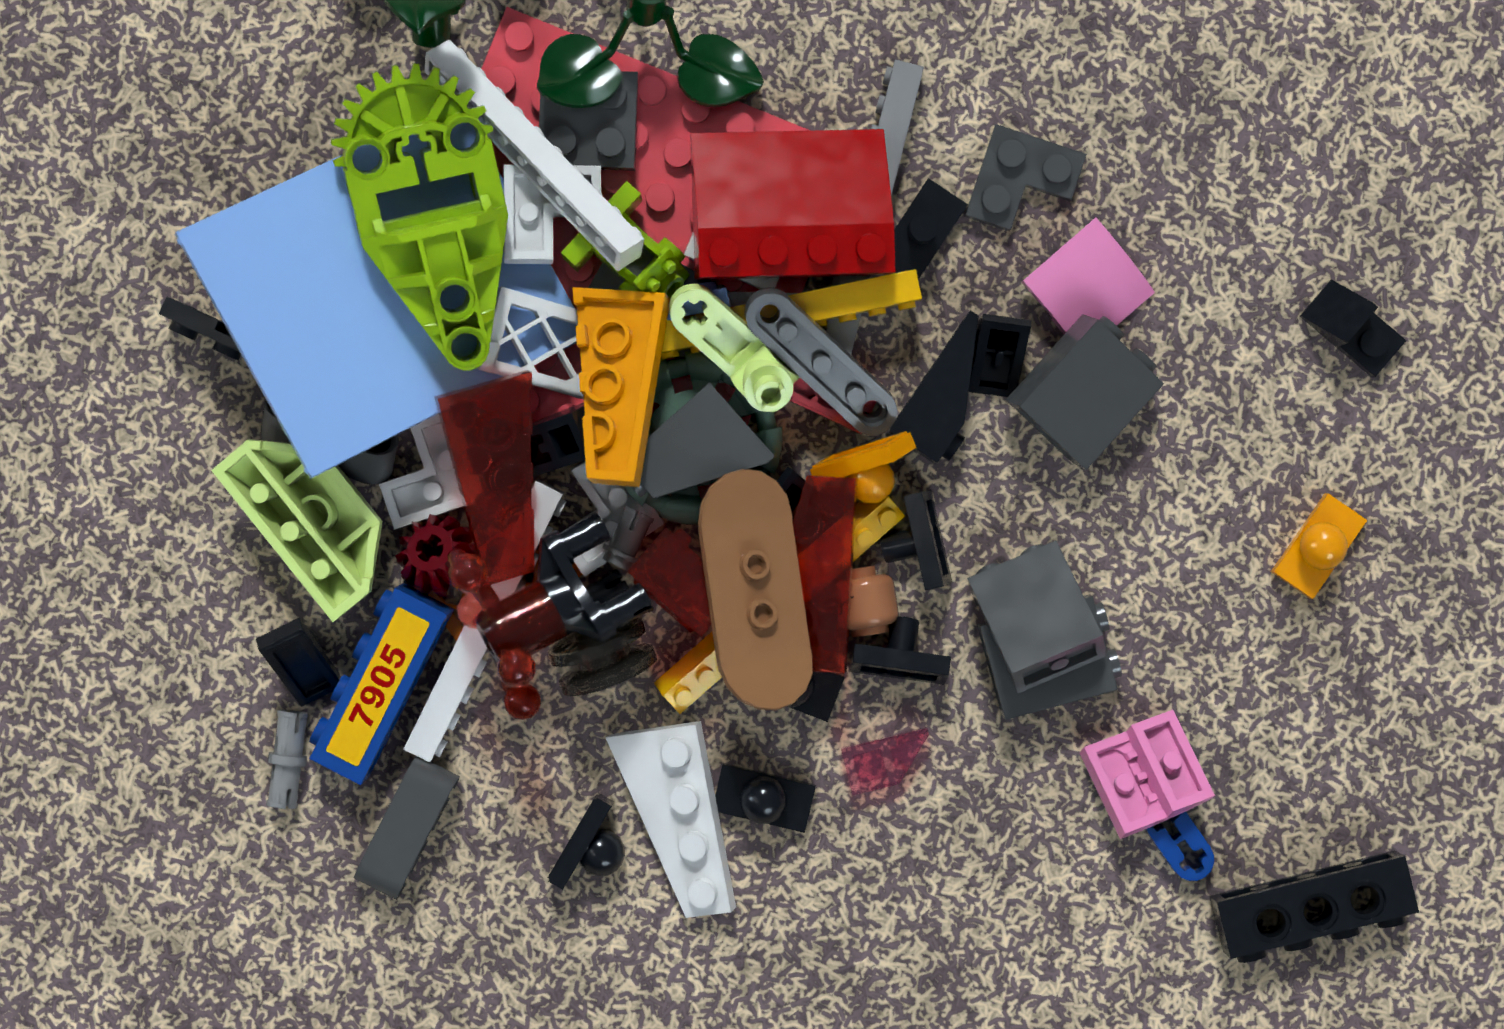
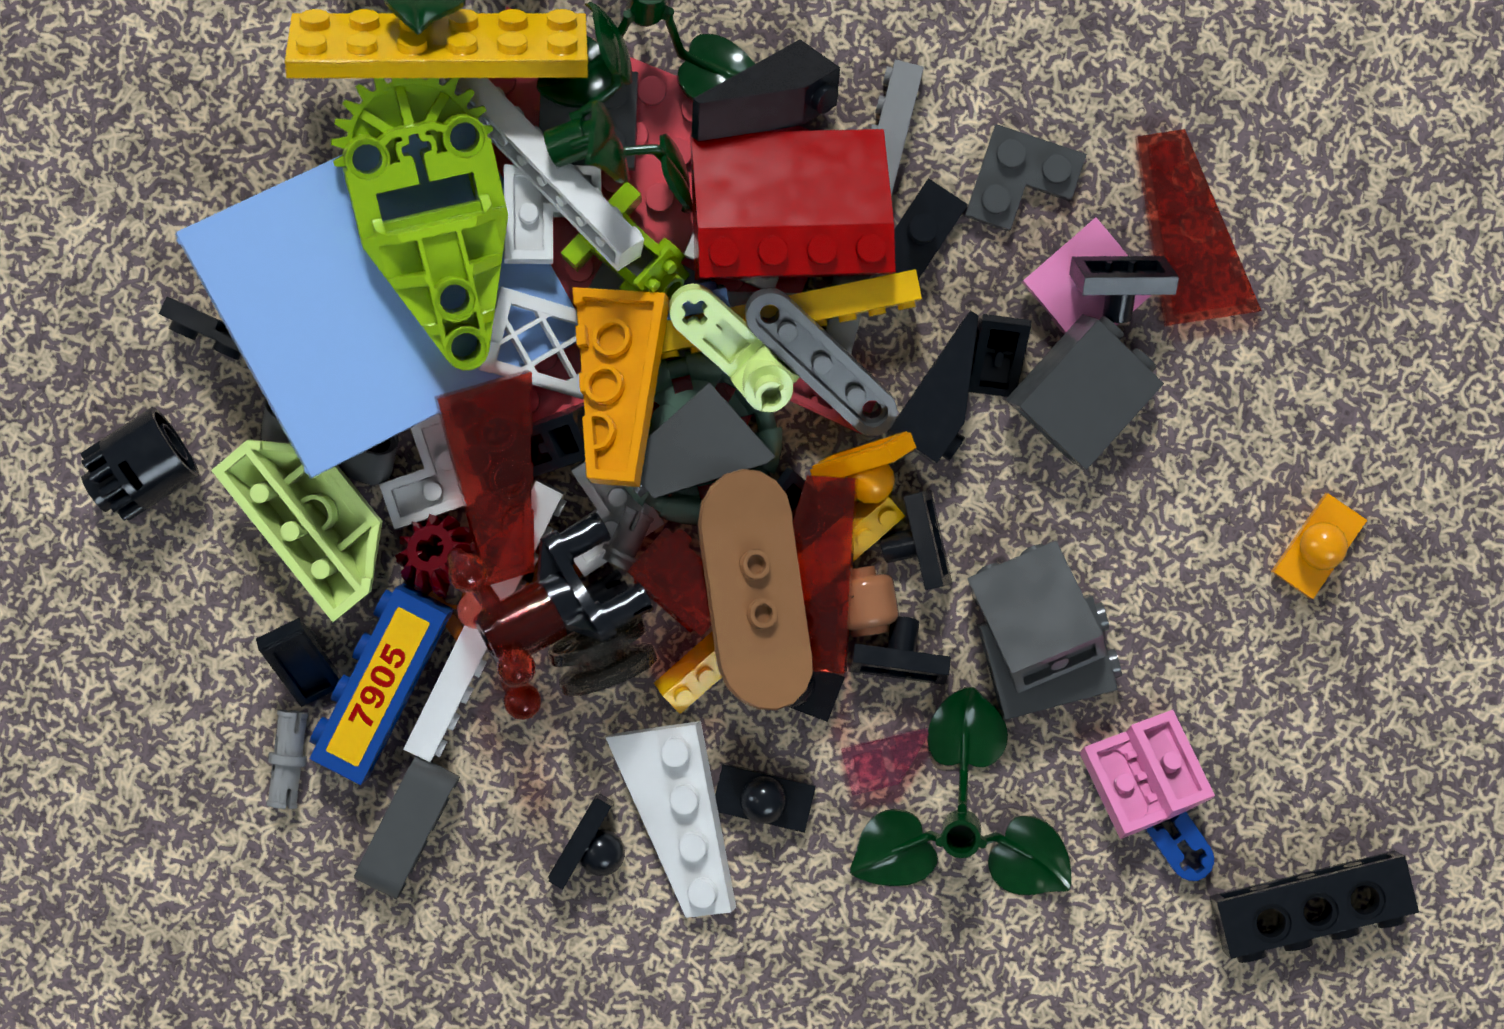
(137, 465): none -> black gear
(452, 47): none -> yellow plate
(596, 137): none -> dark green plant
(769, 95): none -> black slope
(898, 853): none -> dark green plant
(1122, 279): none -> black tile
(1190, 234): none -> clear red wing
(1353, 327): black slope -> none

